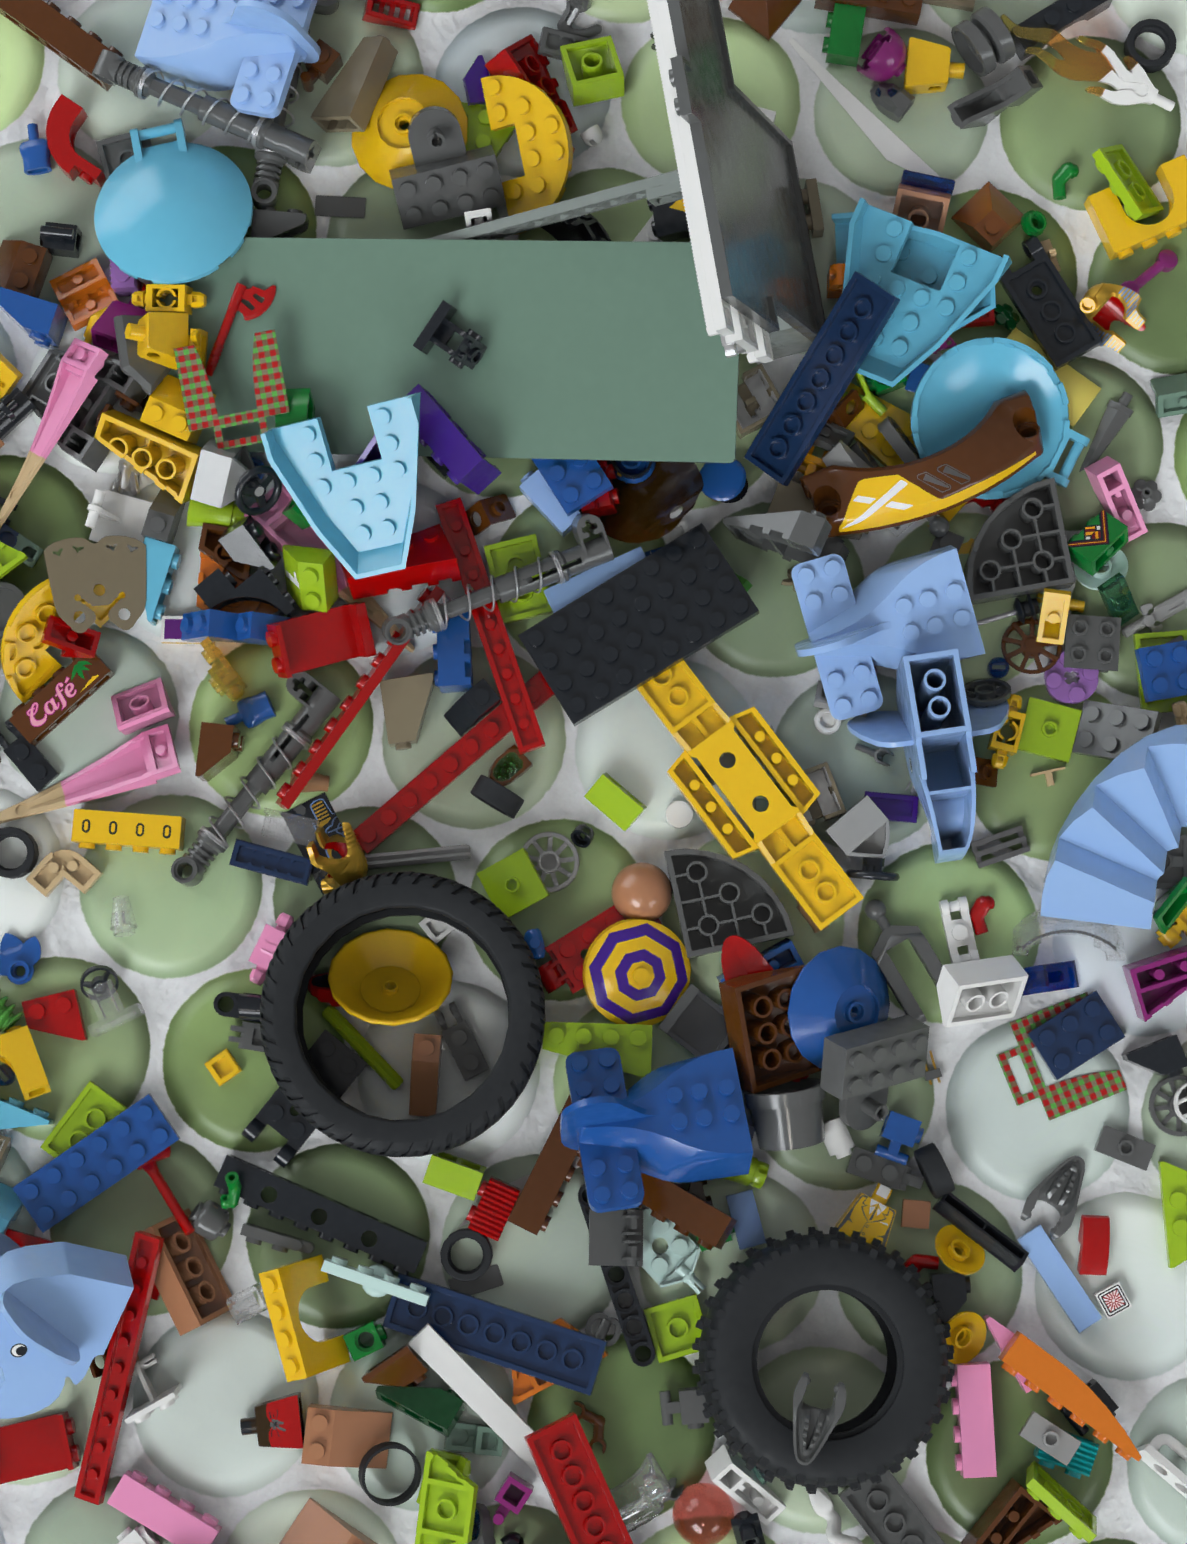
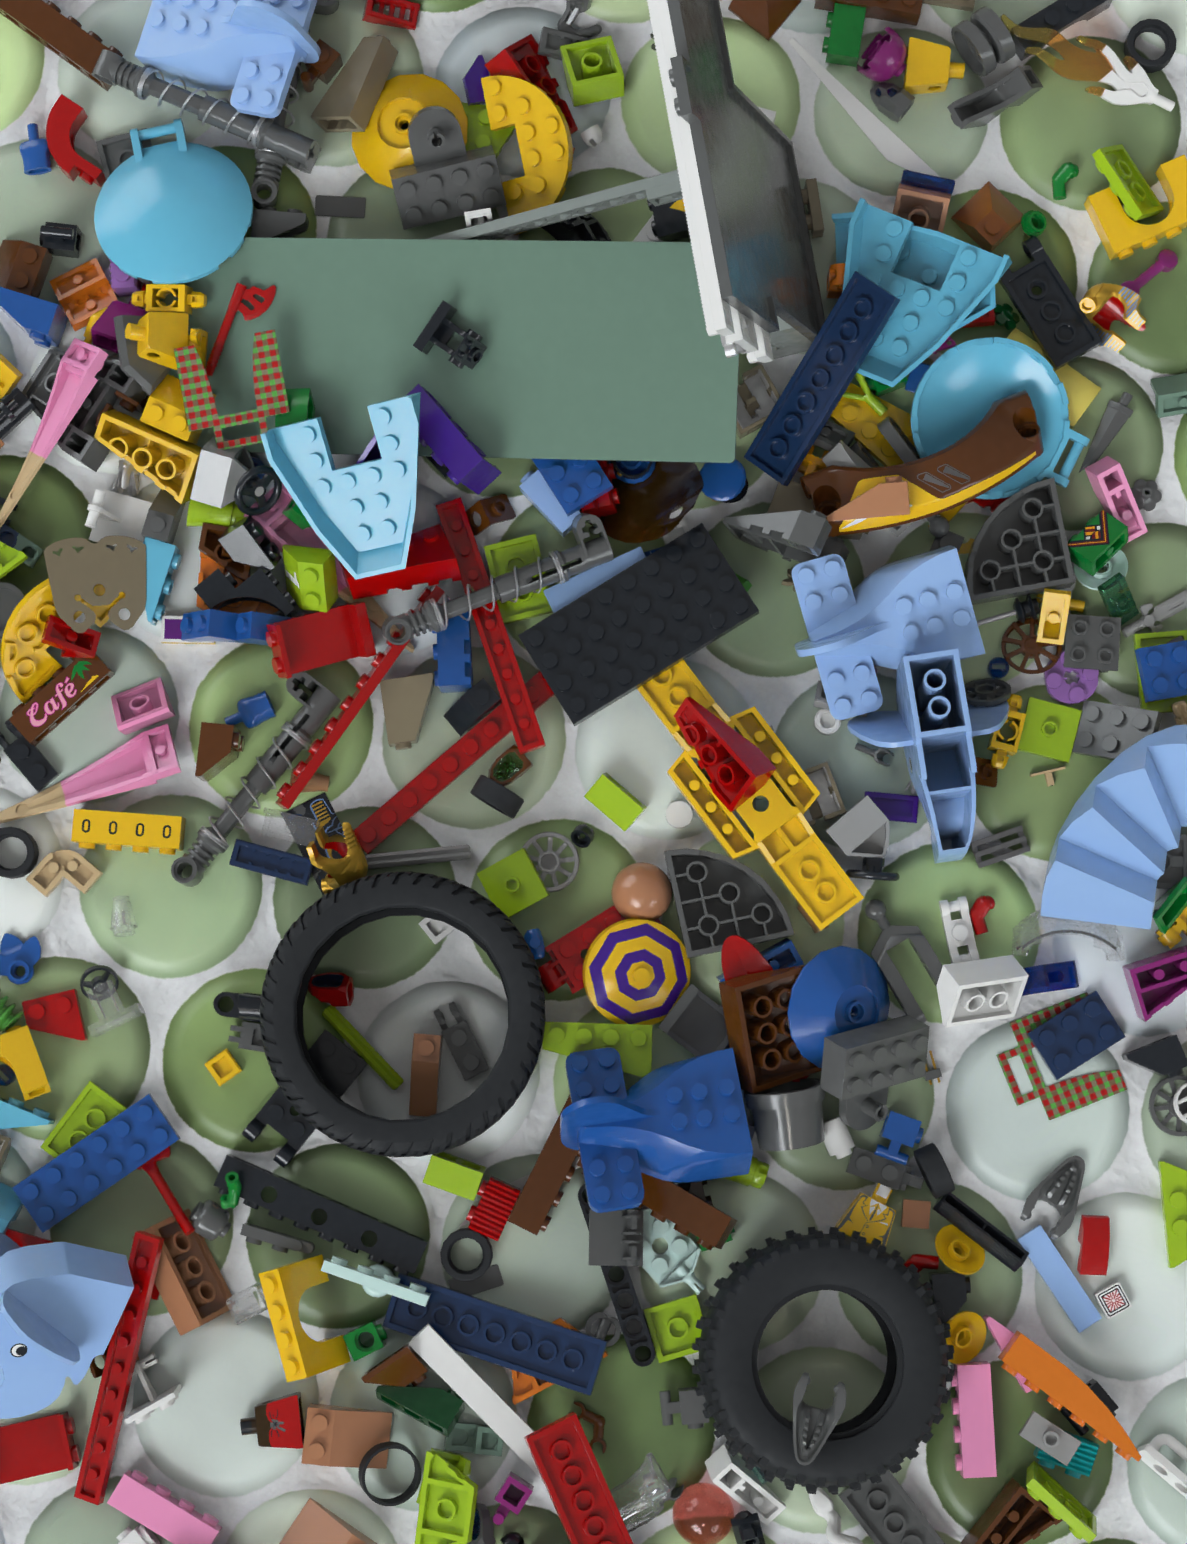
(224, 677): clear yellow plate -> none
(267, 945): bright pink piece -> none
(390, 977): yellow dish -> none
(729, 759): none -> red wedge
(748, 1224): medium blue tile -> none
(840, 416): reddish brown bracket -> none
(880, 501): none -> nougat slope
(1047, 246): tan piece -> none
(1124, 1147): dark grey plate -> none

